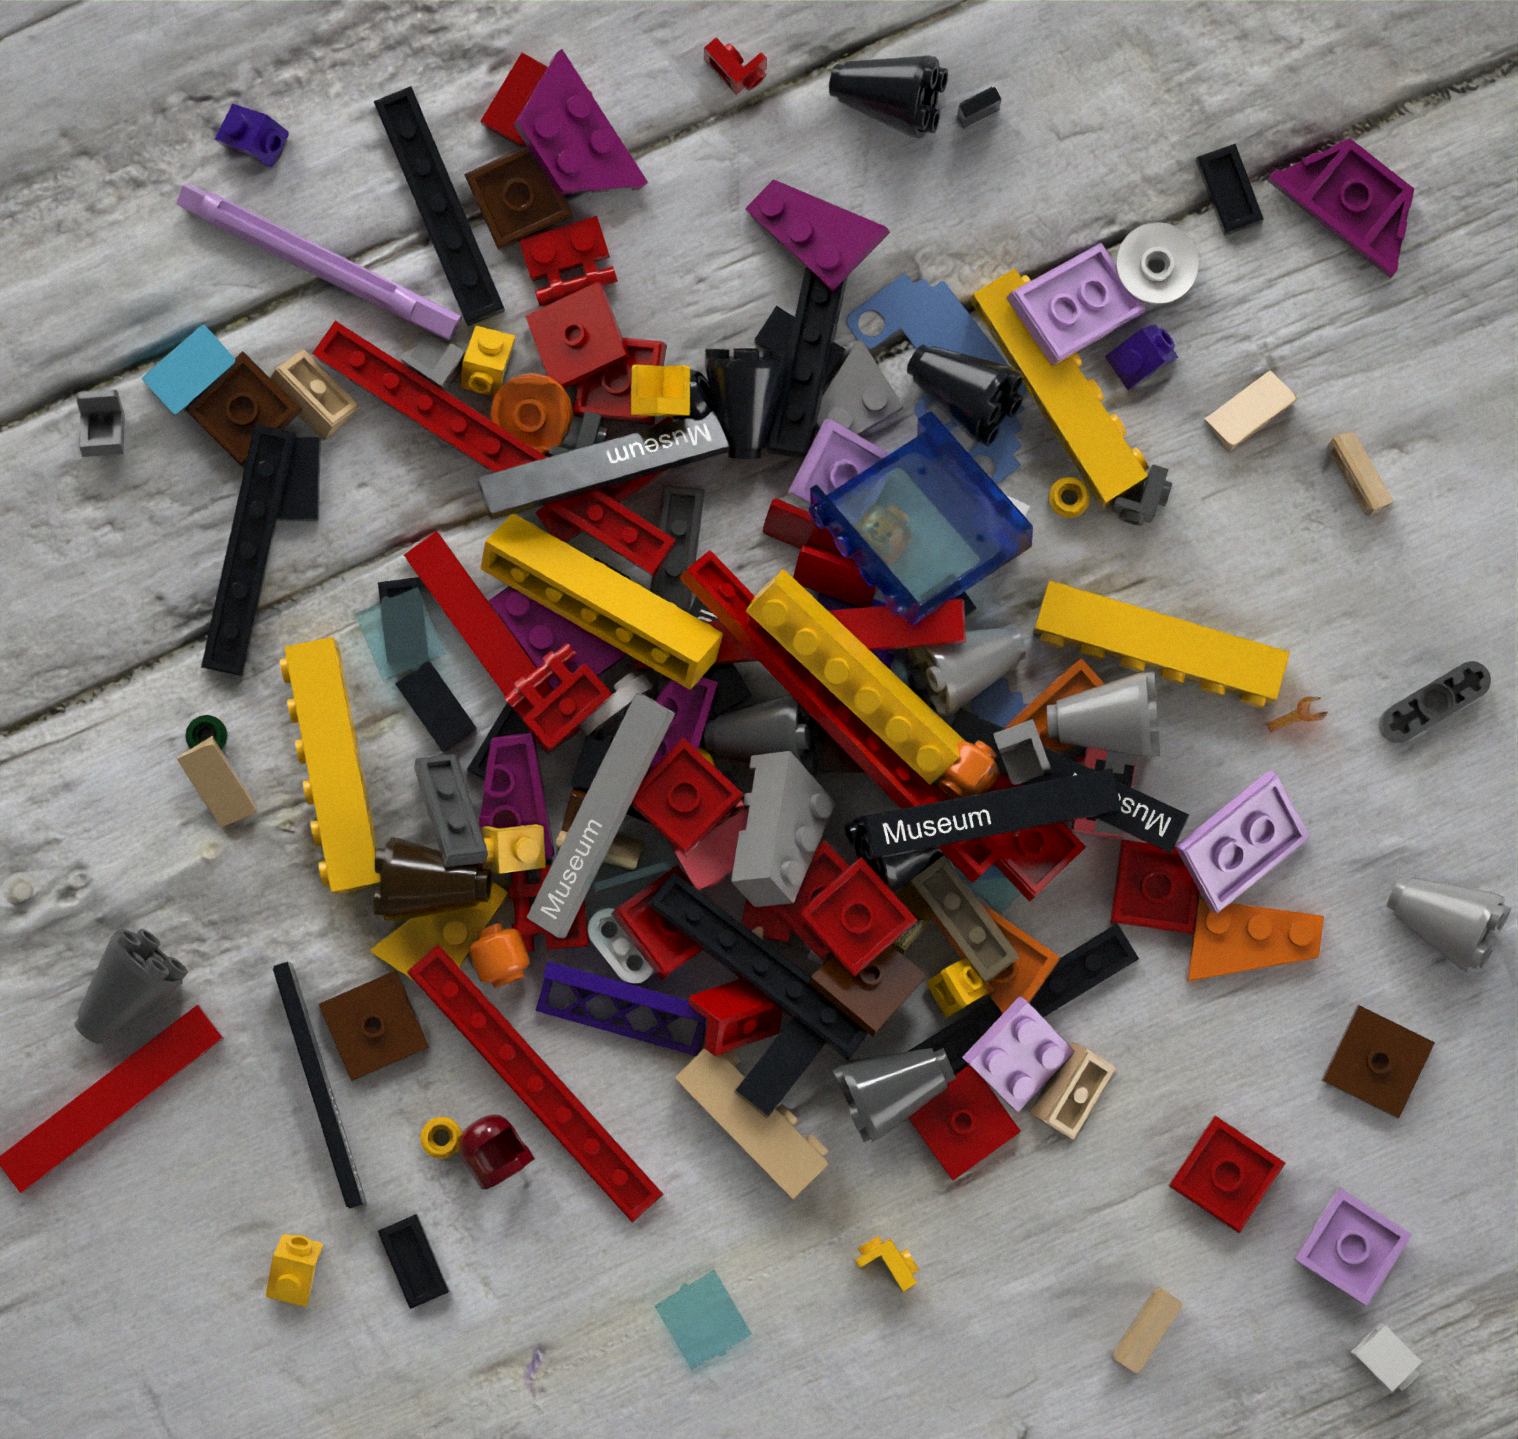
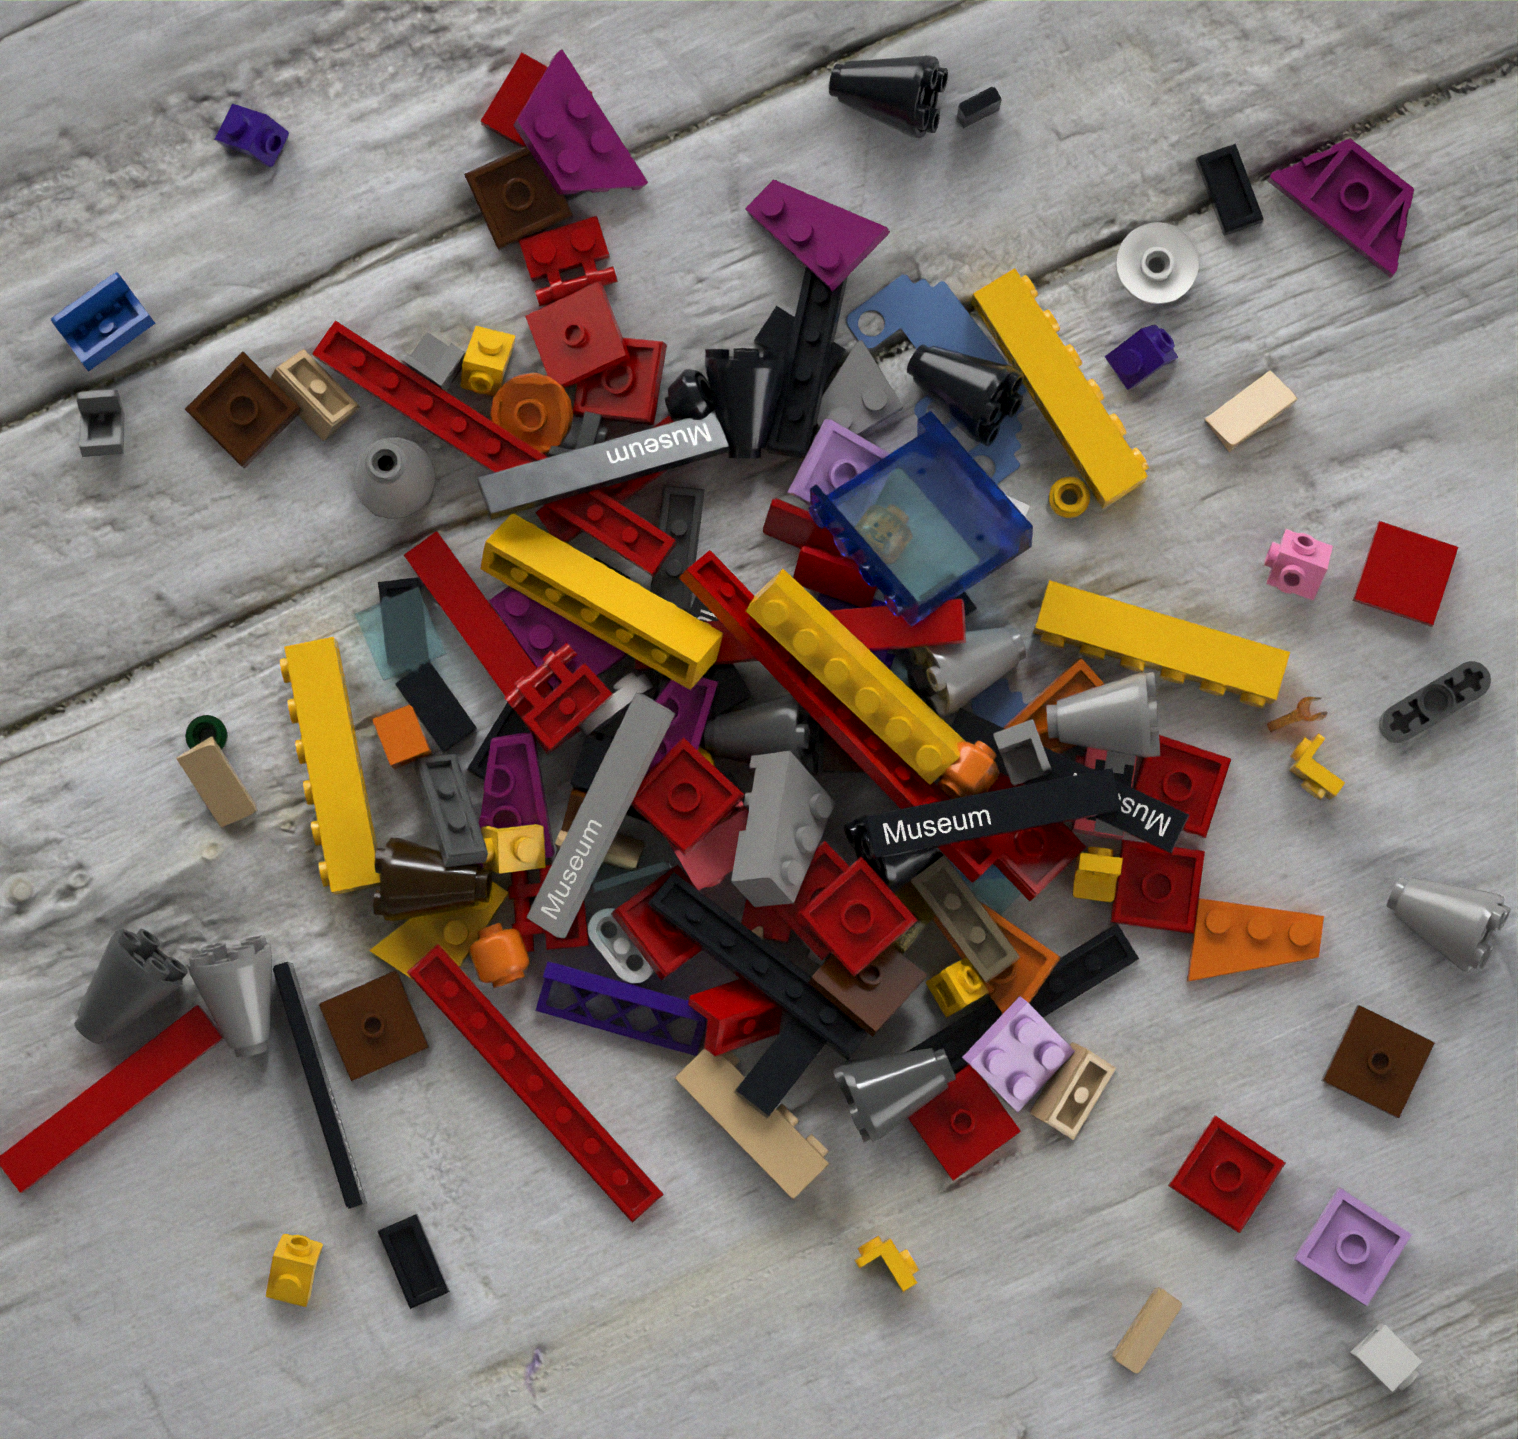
(102, 321): none -> blue bracket
(189, 369): medium azure panel -> none
(237, 991): none -> light grey cone
(248, 550): black tile -> none
(302, 484): black tile -> none
(320, 262): lavender piece -> none
(399, 490): none -> light grey cone
(402, 736): none -> orange panel
(428, 1133): yellow plate -> none
(439, 206): black tile -> none
(492, 1150): dark red helmet -> none
(660, 390): yellow panel -> none
(703, 1319): clear light blue piece -> none
(727, 64): red bracket -> none
(1075, 304): lavender tile -> none
(1096, 875): none -> yellow bracket
(1154, 493): dark grey bracket -> none
(1185, 780): none -> red tile
(1242, 841): lavender tile -> none
(1298, 564): none -> bright pink brick
(1315, 777): none -> yellow bracket
(1359, 473): tan slope -> none
(1405, 573): none -> red tile

